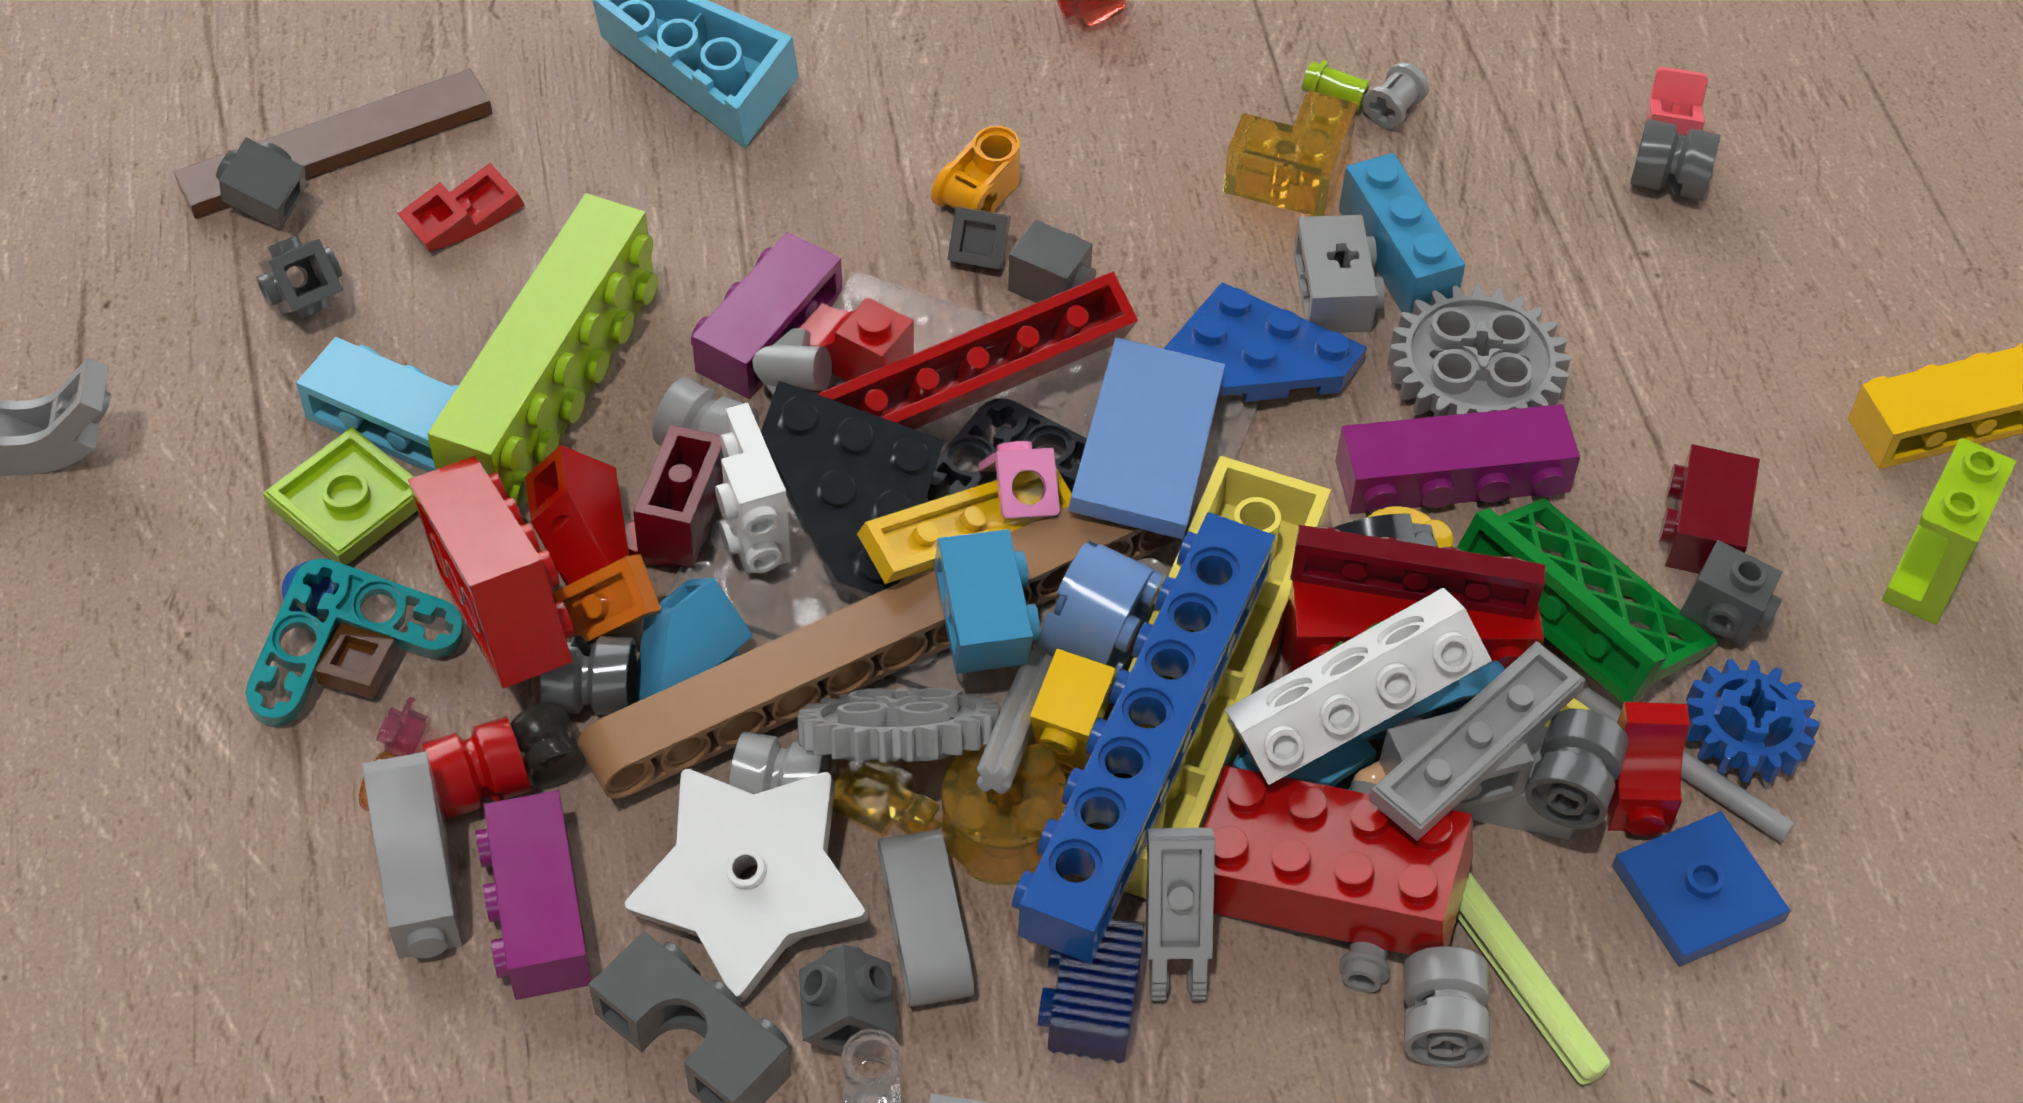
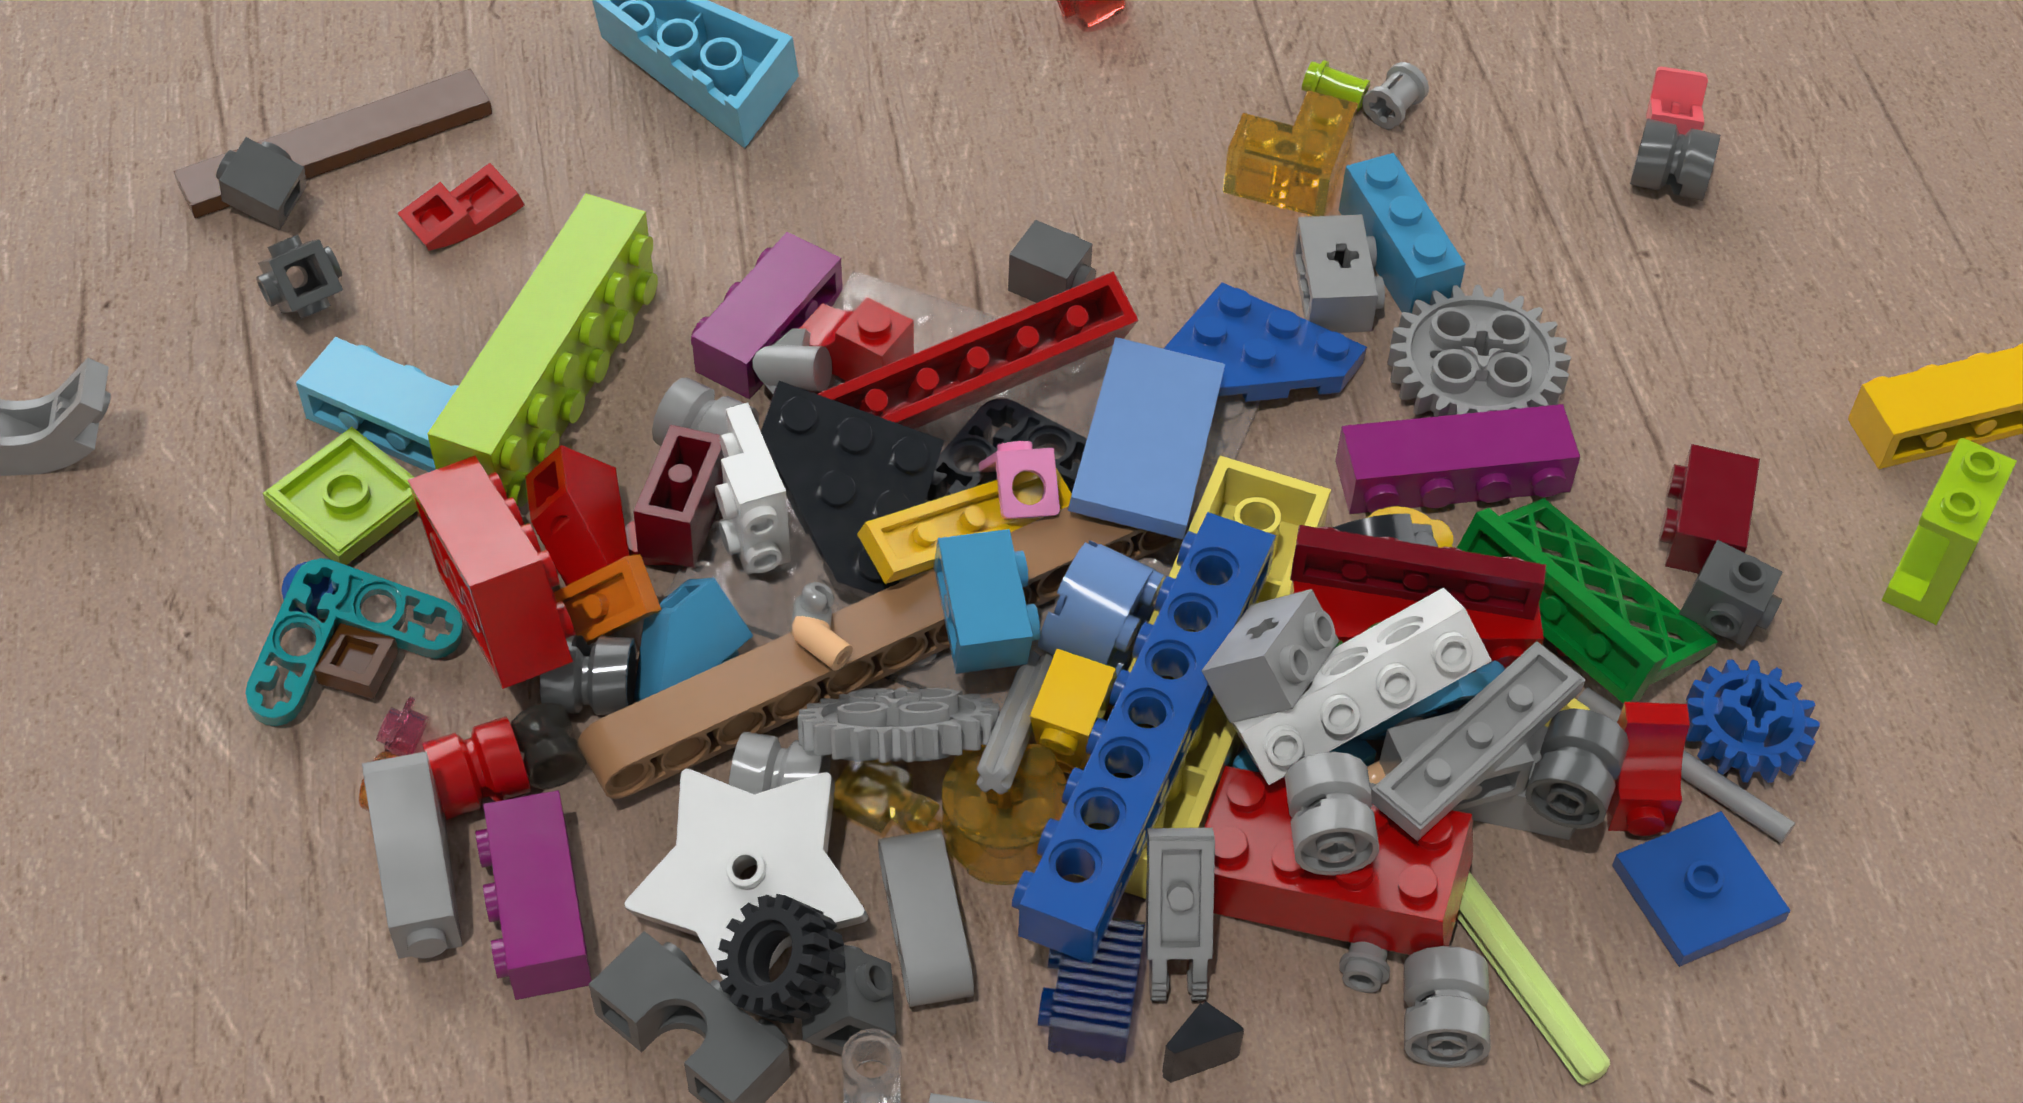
(807, 969): none -> black tyre
(812, 626): none -> light nougat arm
(979, 237): dark grey plate -> none
(981, 173): light orange piece -> none
(1202, 1043): none -> black slope
(1271, 656): none -> light grey brick
(1331, 813): none -> light grey wheel

